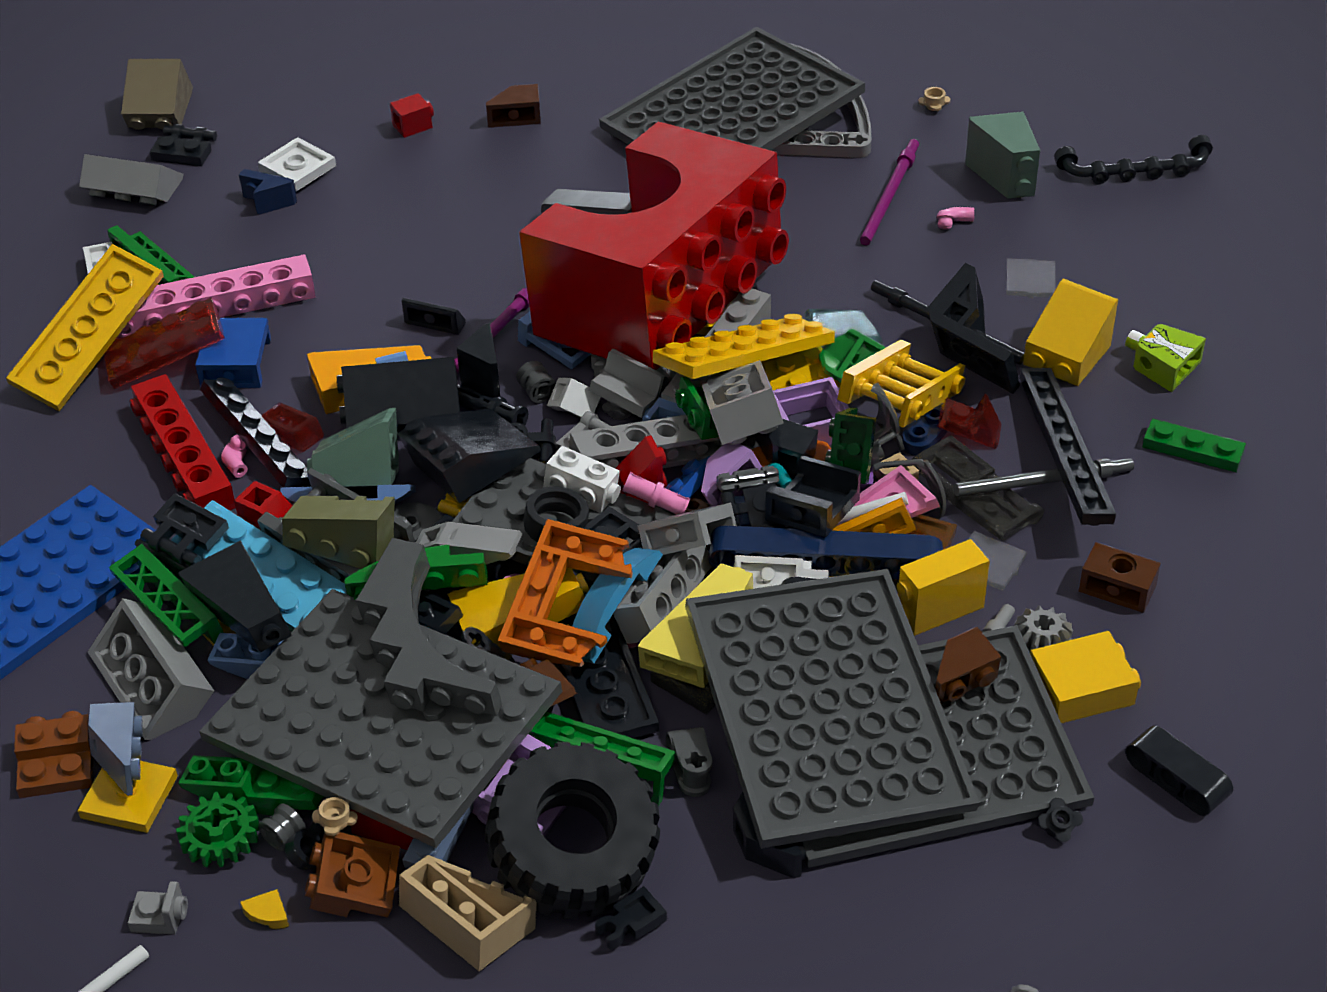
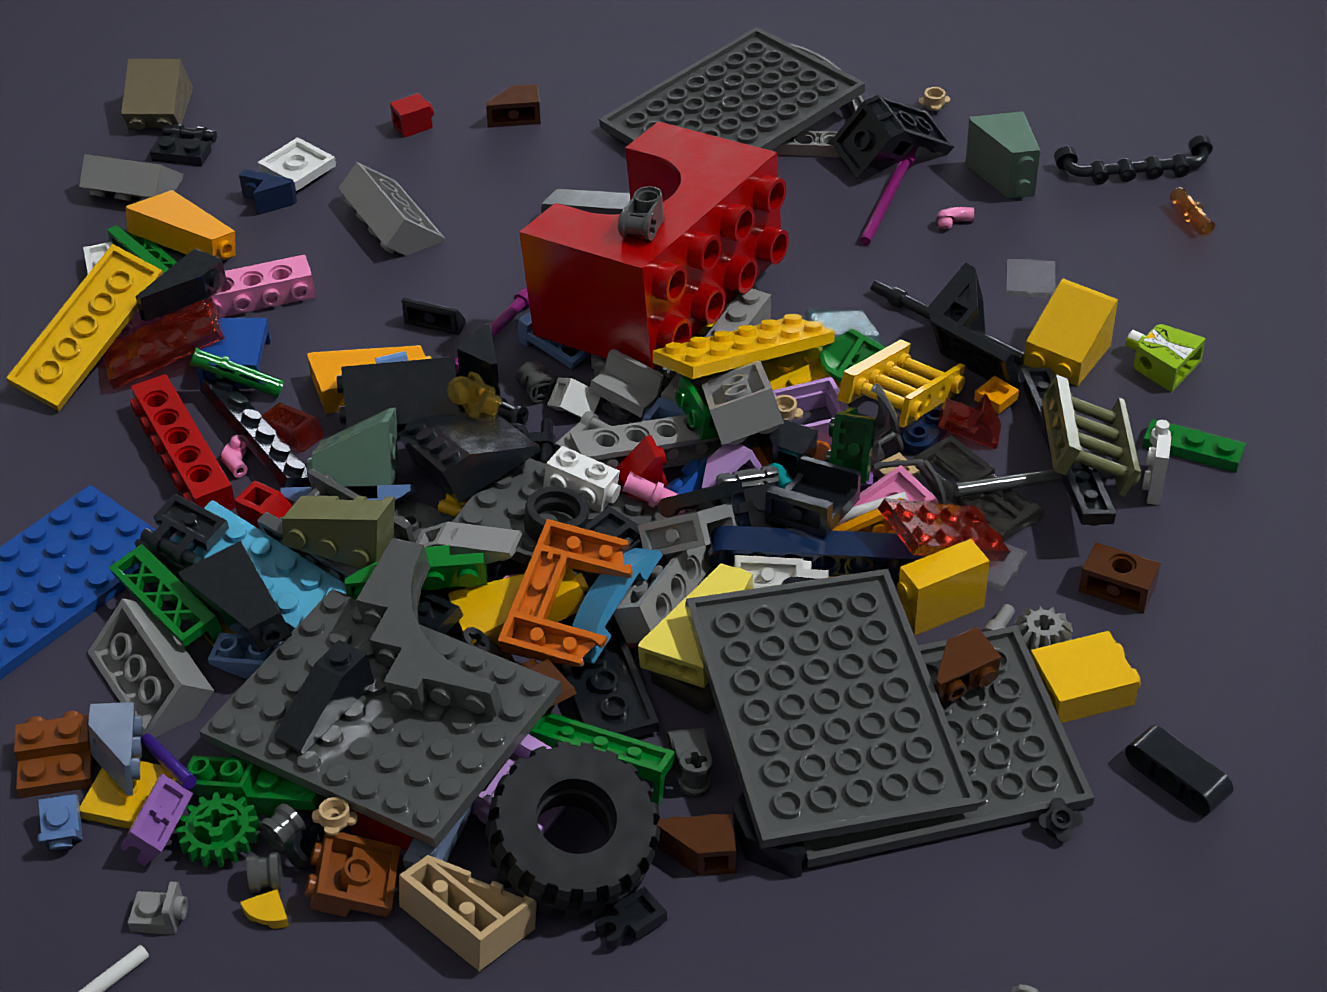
(60, 821): none -> medium blue bracket
(157, 819): none -> medium lavender hinge
(168, 761): none -> dark purple bar
(179, 225): none -> light orange slope
(186, 282): none -> black slope
(201, 359): none -> green pin
(264, 872): none -> dark grey wheel
(325, 696): none -> black slope
(388, 211): none -> light grey slope
(474, 395): none -> clear yellow hips
(642, 214): none -> dark grey piece
(700, 498): none -> black plate
(700, 843): none -> reddish brown slope
(788, 407): none -> tan plate
(884, 133): none -> black bracket
(937, 526): none -> clear red plate
(999, 393): none -> light orange plate
(1067, 441): none -> olive fence
(1157, 462): none -> white plate
(1192, 211): none -> clear orange pin

